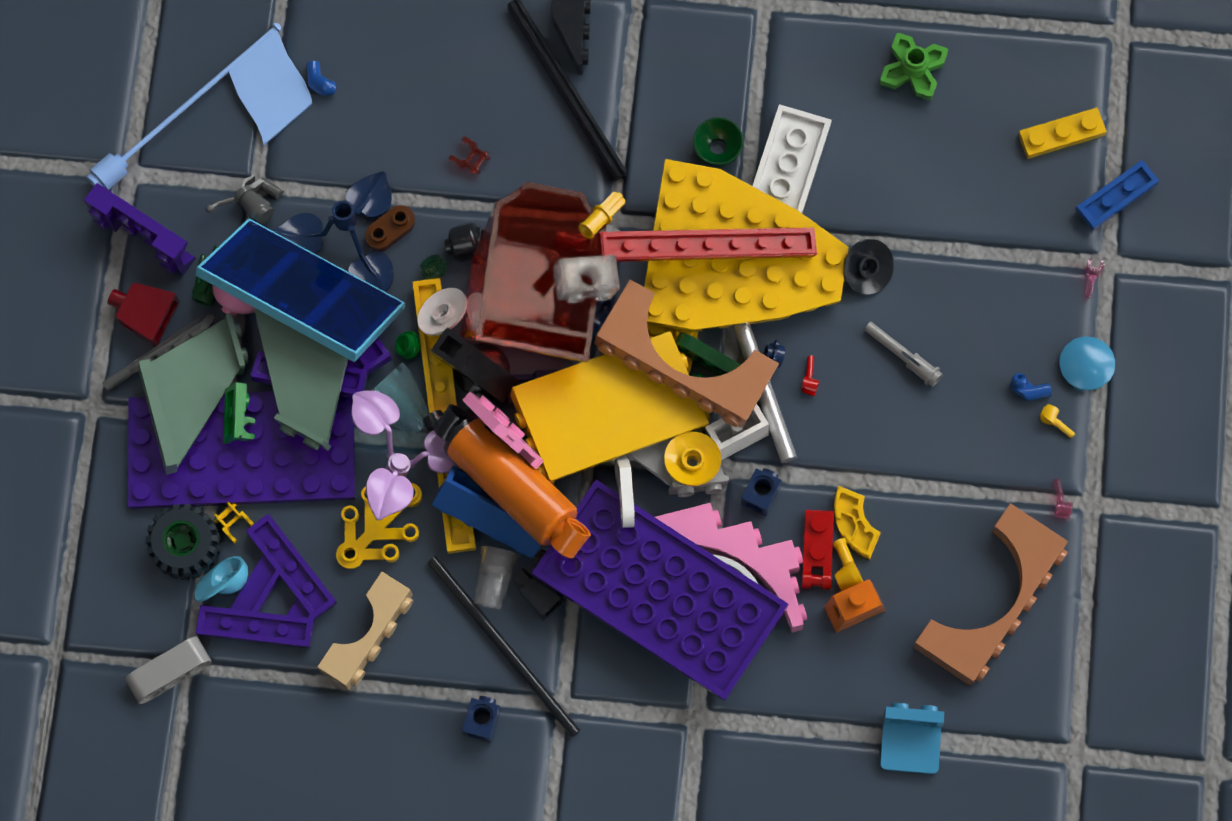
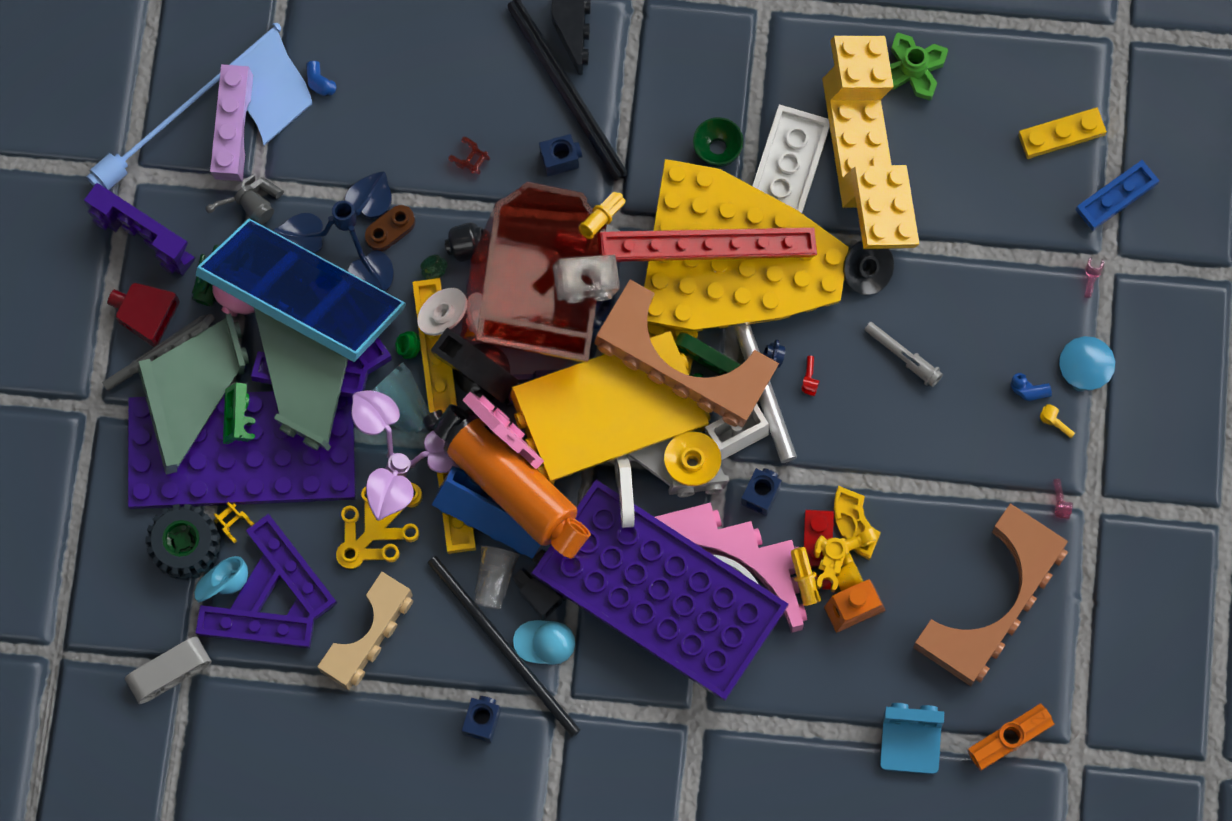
(228, 140): none -> lavender arch
(544, 642): none -> medium azure cap
(555, 165): none -> dark blue brick
(805, 577): none -> yellow axle
(835, 551): none -> yellow piece
(861, 144): none -> yellow bracket
(1025, 726): none -> orange piece

